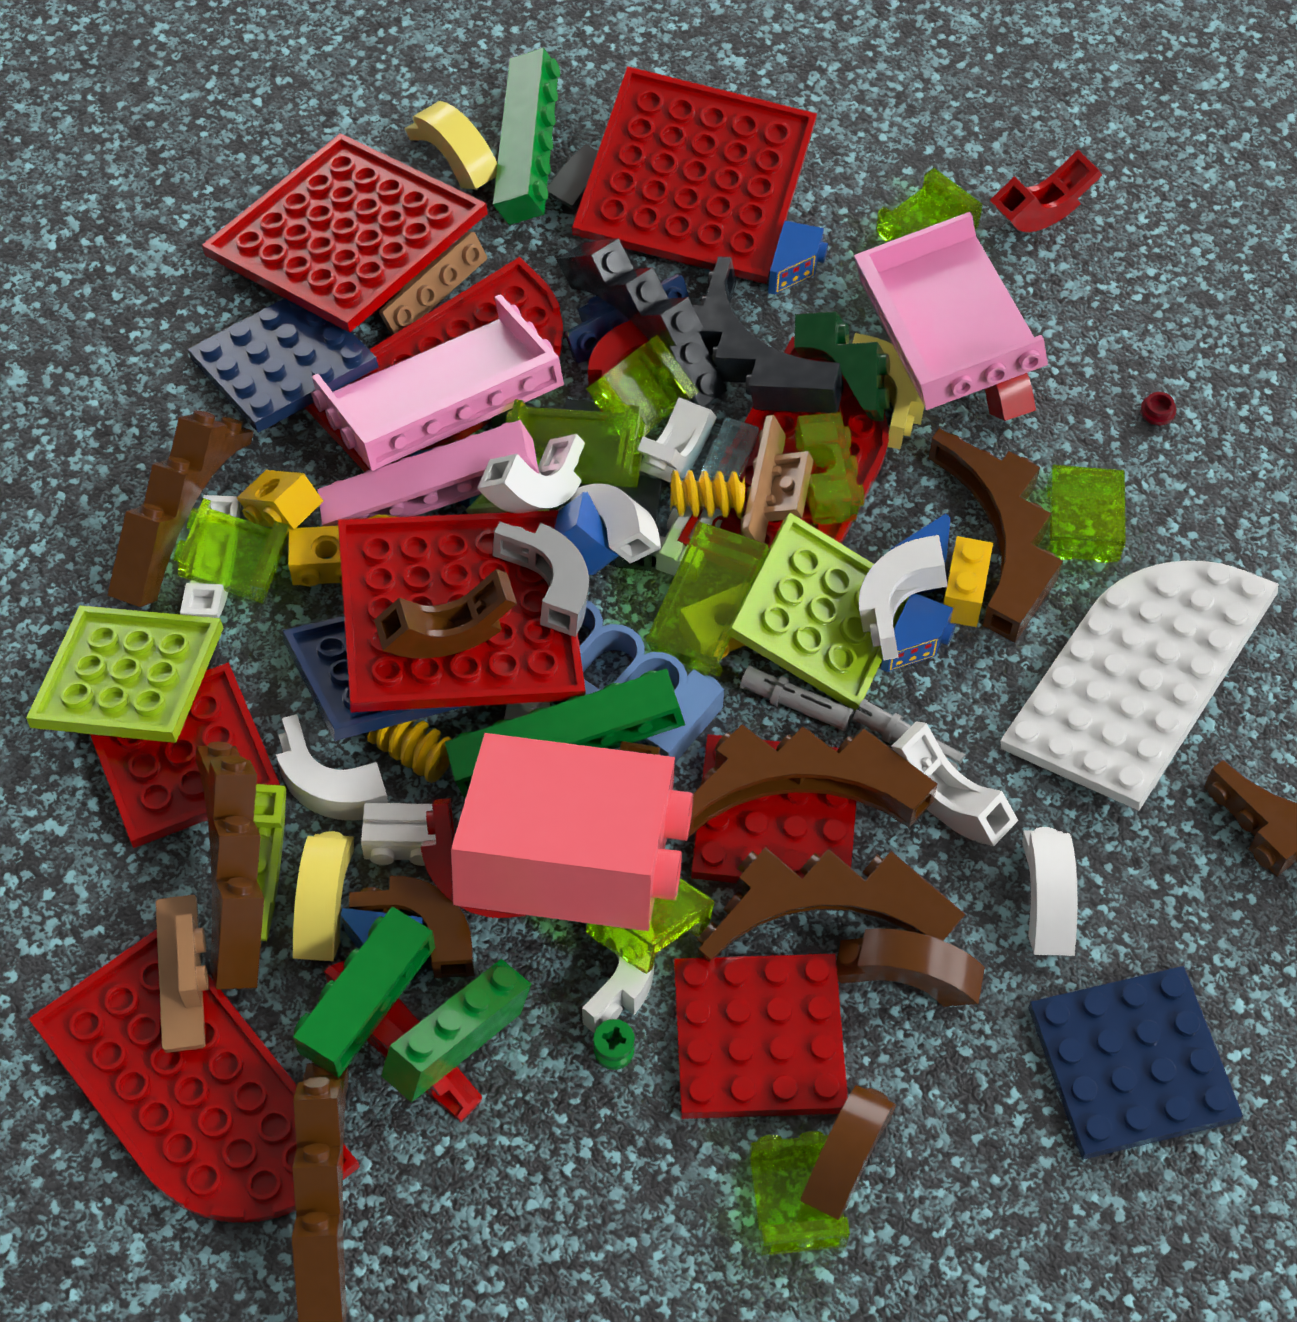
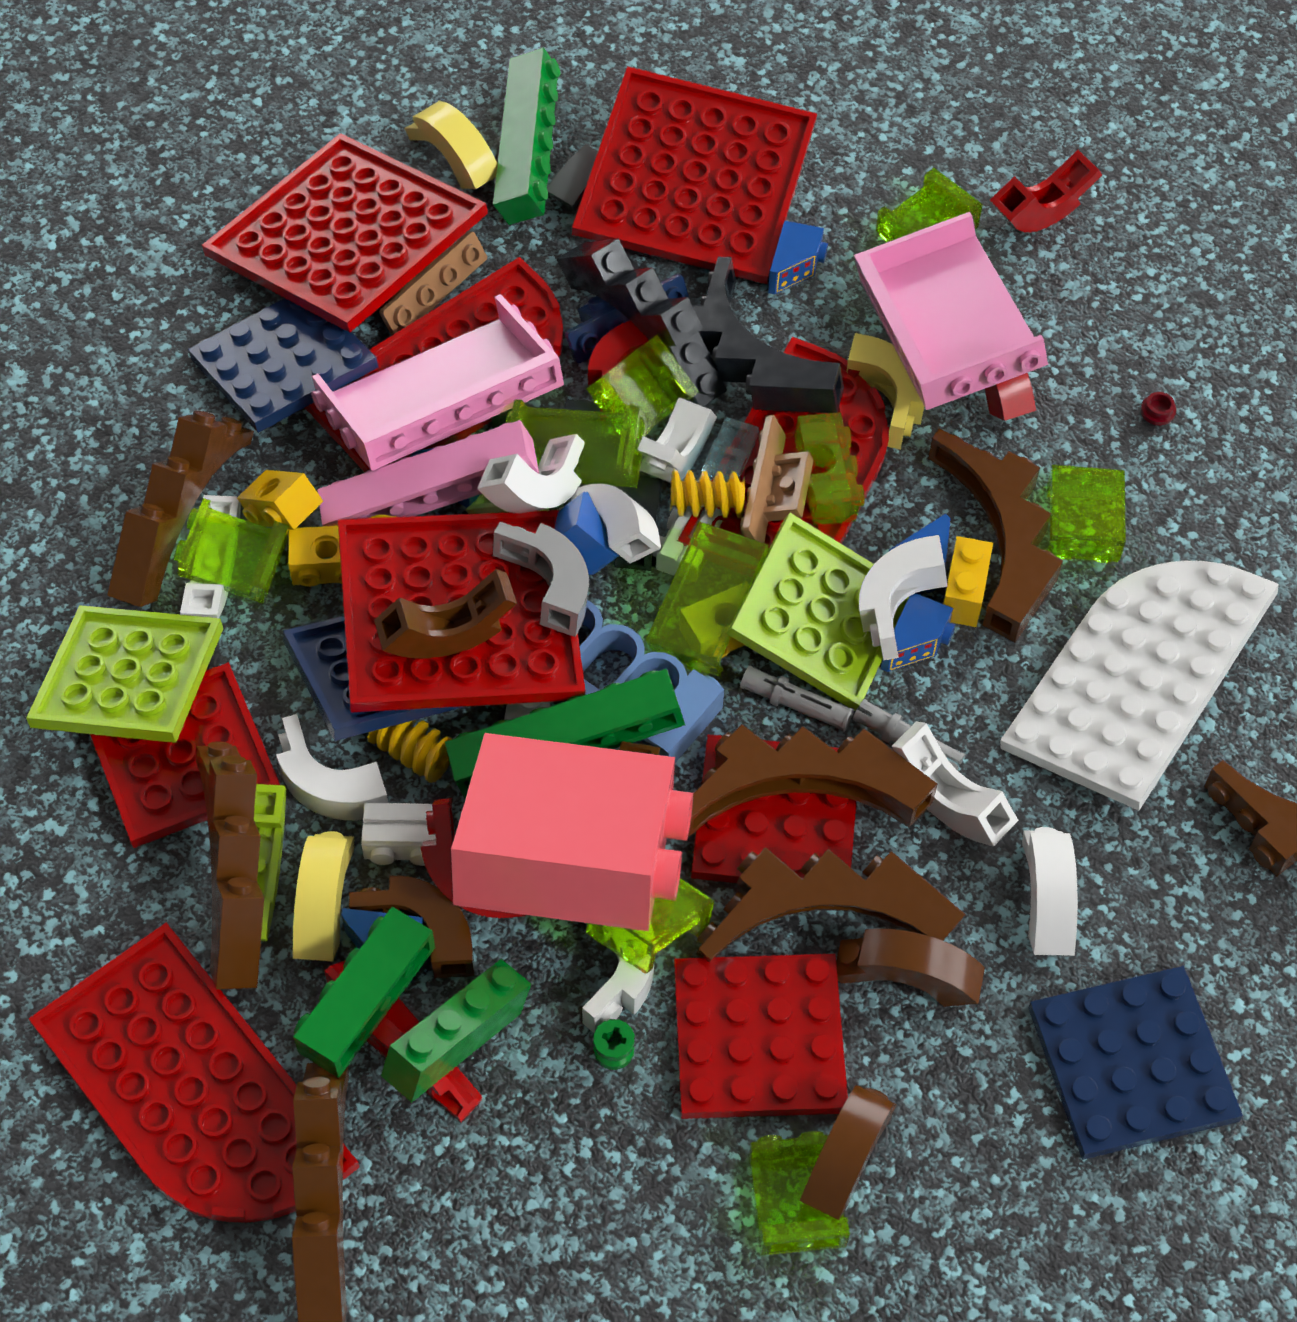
(181, 973): medium nougat bracket -> none
(862, 364): dark green arch -> none

